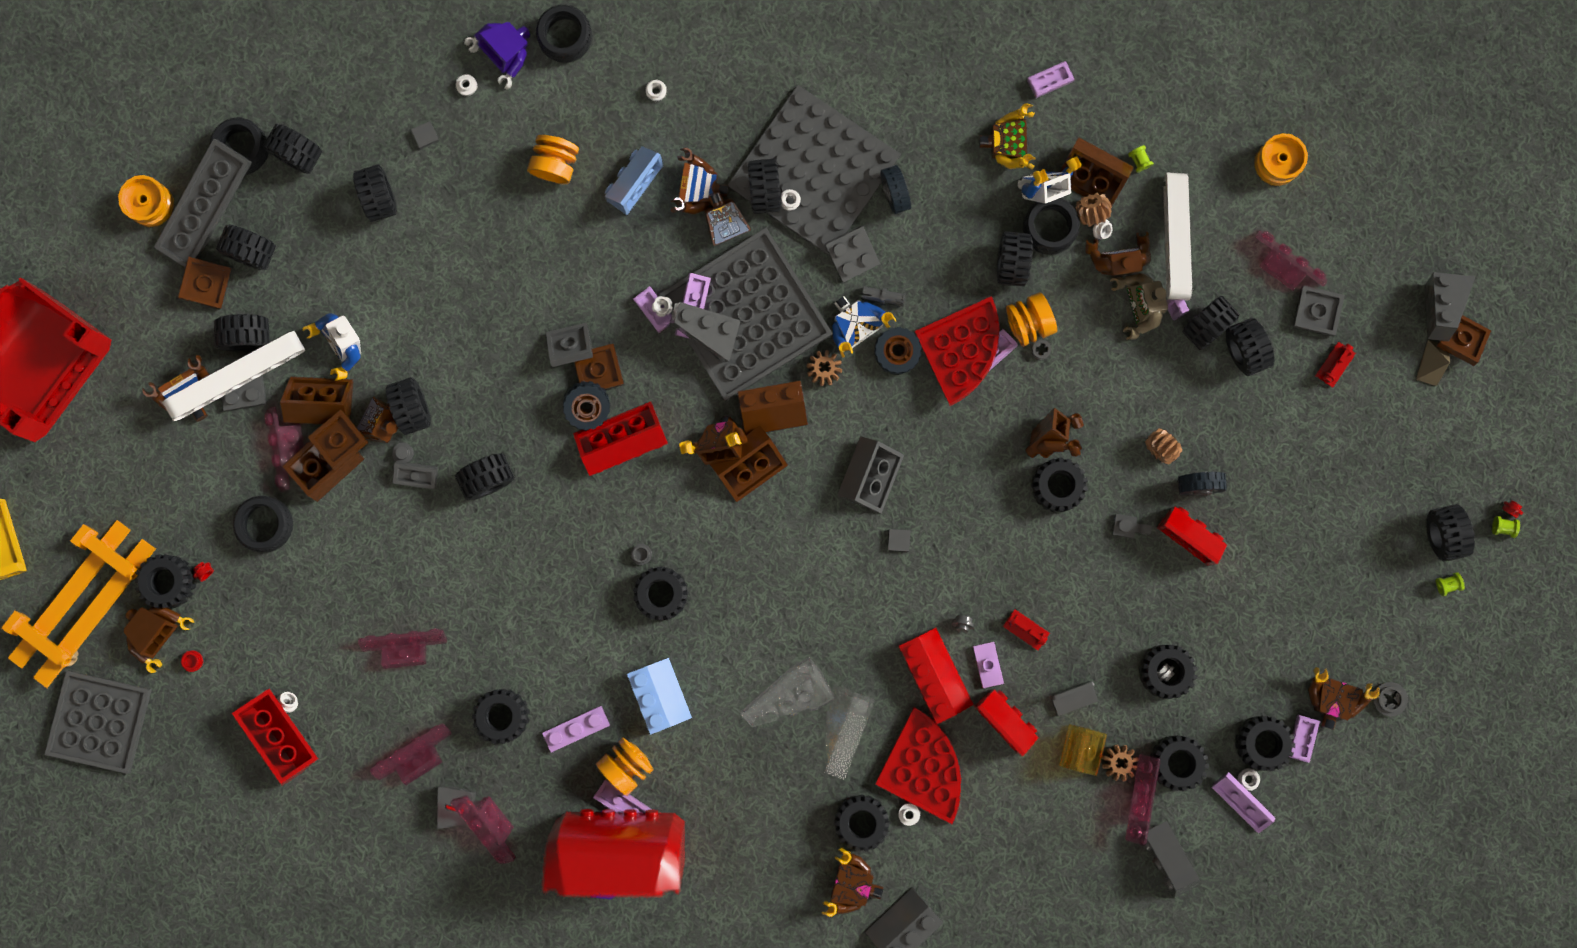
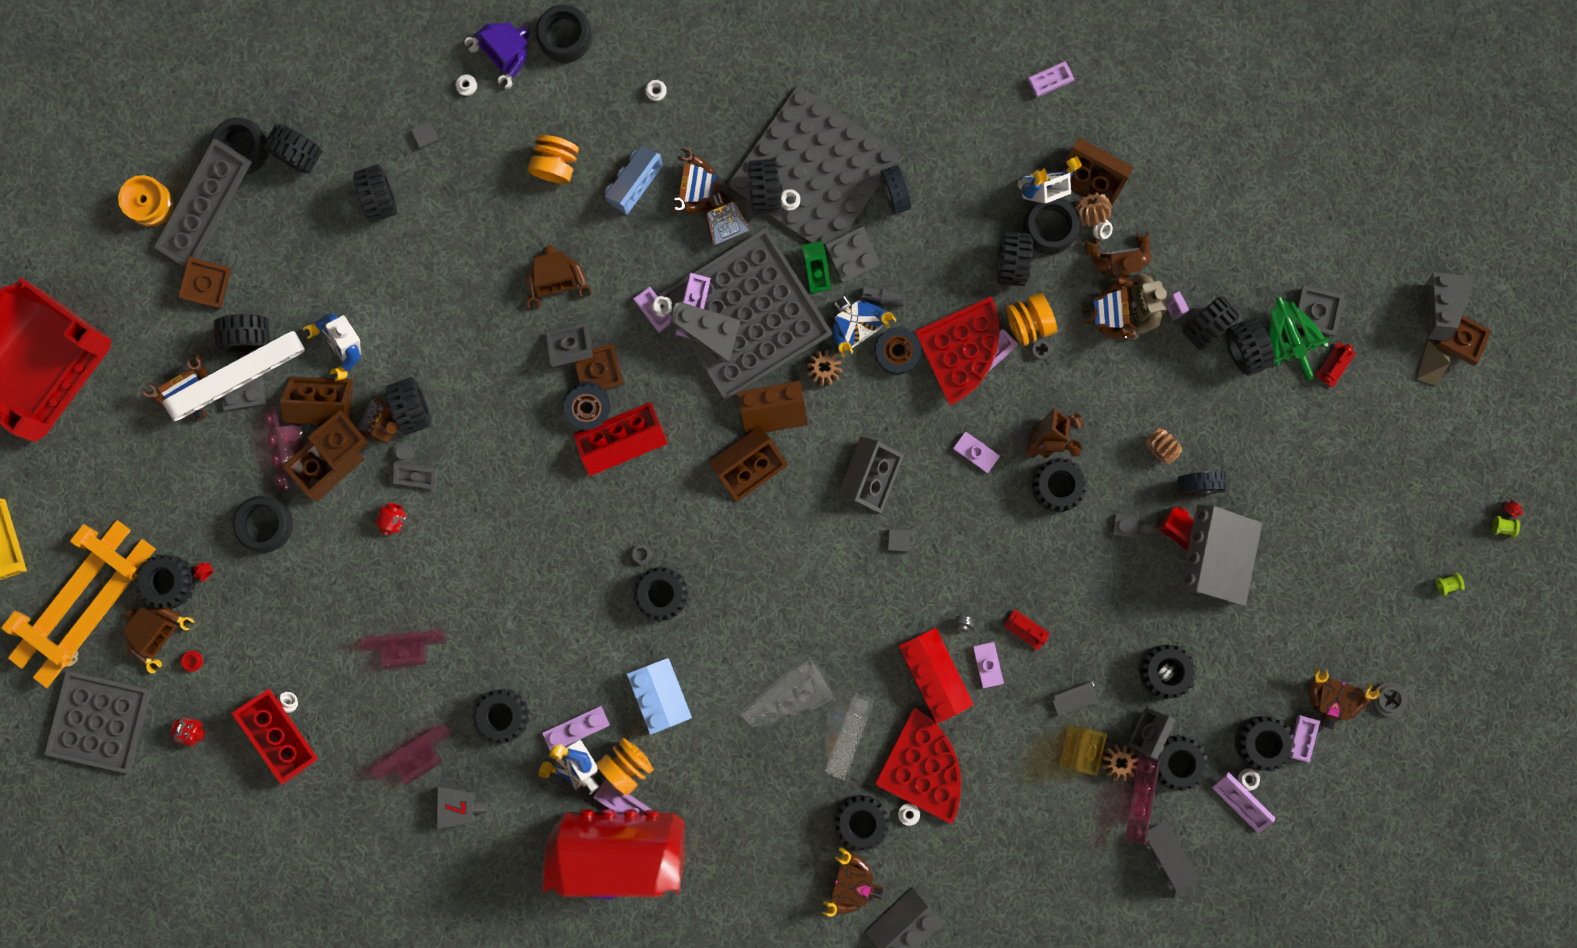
(187, 731): none -> red head
(246, 247): black tyre -> none
(390, 518): none -> red head
(484, 476): black tyre -> none
(488, 825): clear pink bracket -> none
(553, 274): none -> reddish brown torso
(572, 764): none -> torso
(718, 443): reddish brown torso -> none
(816, 267): none -> green slope
(976, 452): none -> lavender plate
(1007, 721): red slope -> none
(1009, 139): torso -> none
(1113, 310): none -> torso
(1140, 158): lime bush -> none
(1151, 733): none -> dark grey plate
(1177, 237): white beam -> none
(1221, 554): none -> panel
(1285, 265): clear pink bracket -> none
(1285, 315): none -> green bar
(1289, 150): light orange wheel -> none
(1450, 532): black tyre -> none

